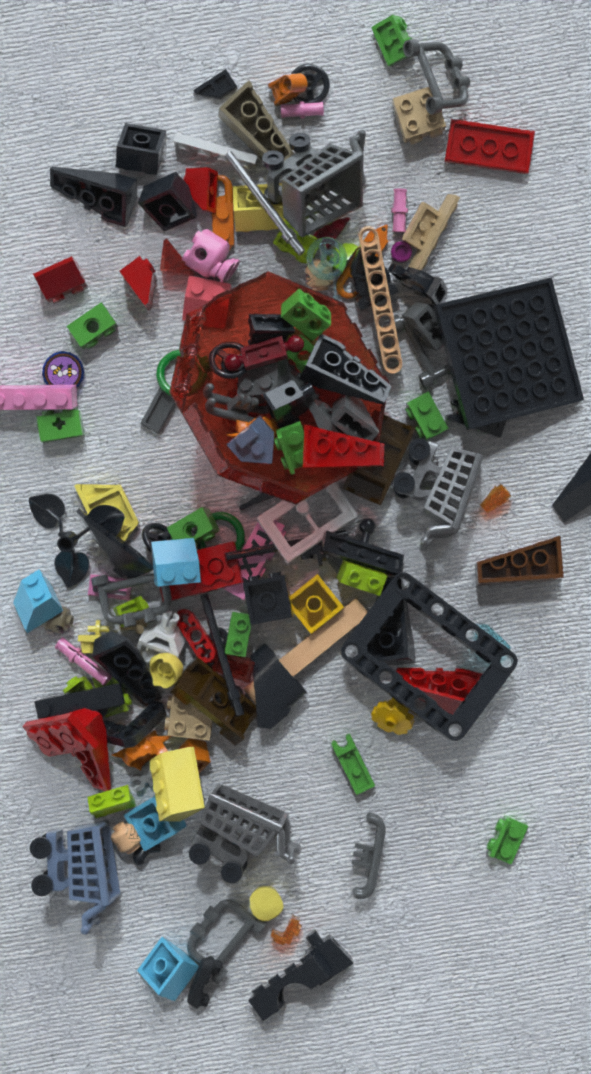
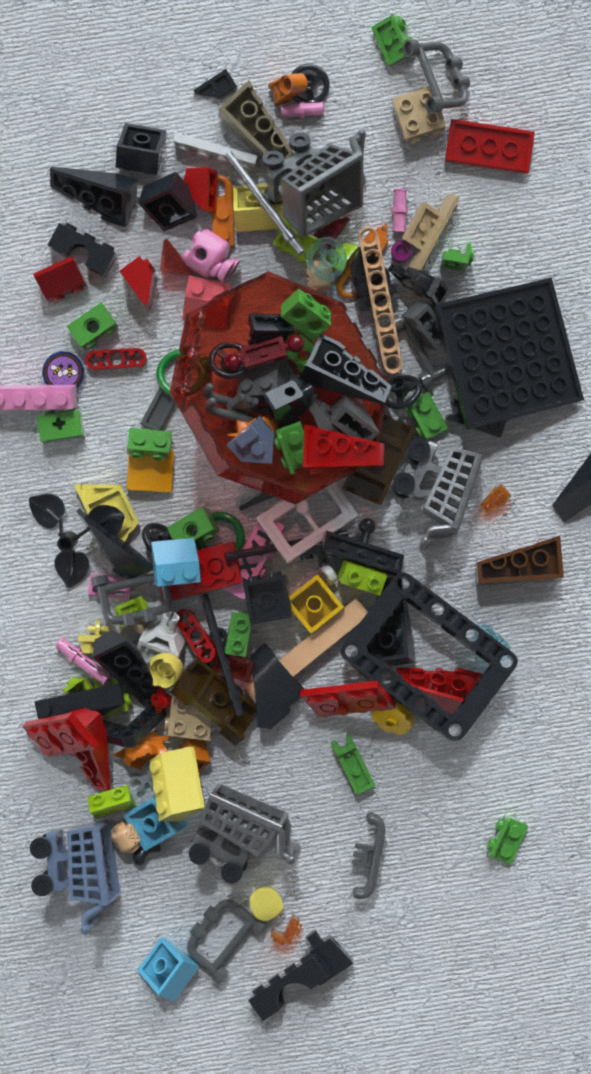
(36, 601): medium azure slope -> none
(60, 622): dark tan head -> none
(66, 239): none -> black arch
(131, 352): none -> red beam
(149, 443): none -> bright green bracket
(150, 474): none -> light orange slope
(160, 700): none -> red plate
(196, 995): black piece -> none
(327, 574): none -> white tile
(348, 699): none -> red piece
(401, 390): none -> black piece
(455, 260): none -> bright green bracket

